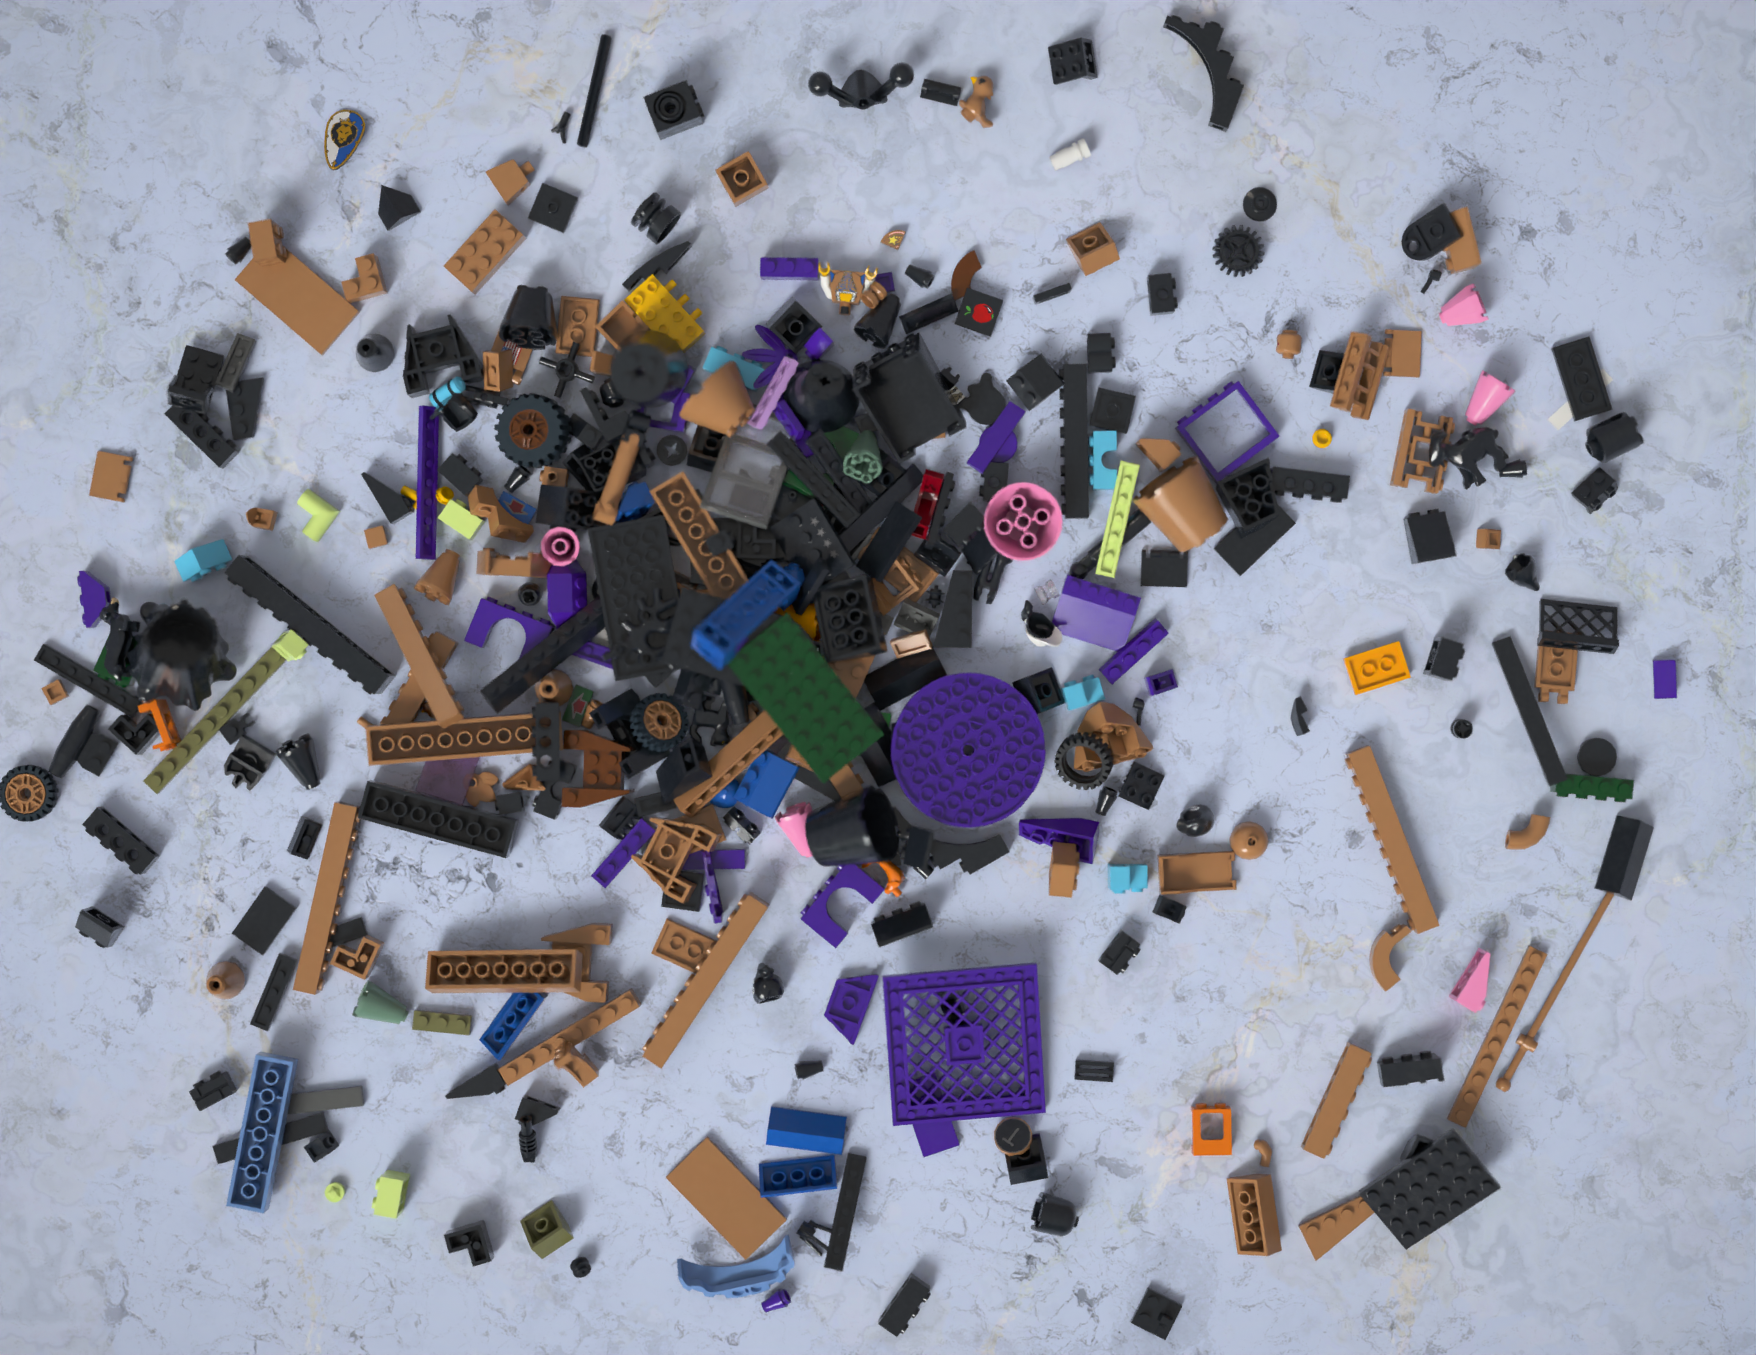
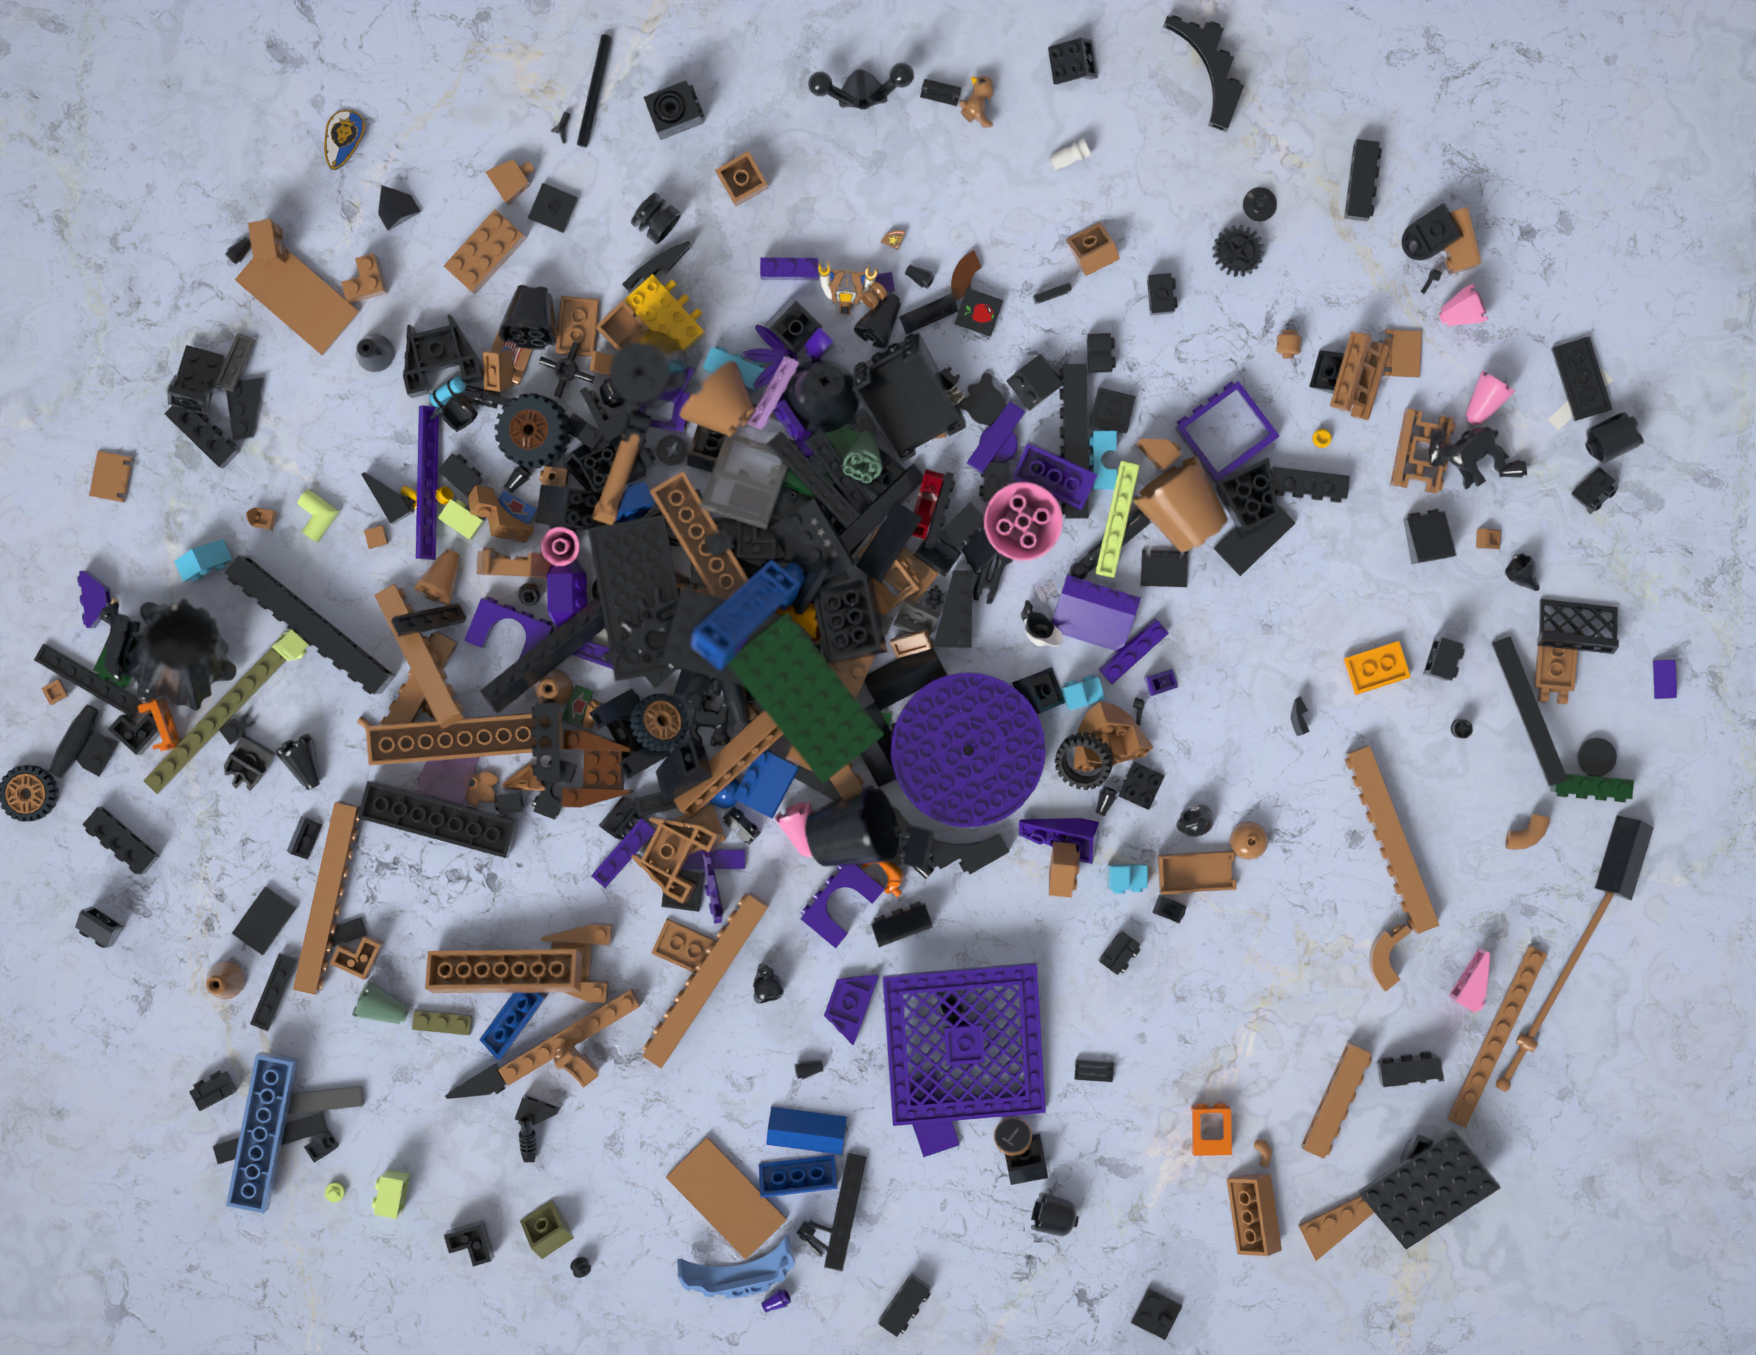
(428, 619): none -> black plate
(1055, 474): none -> dark purple slope
(1362, 179): none -> black brick

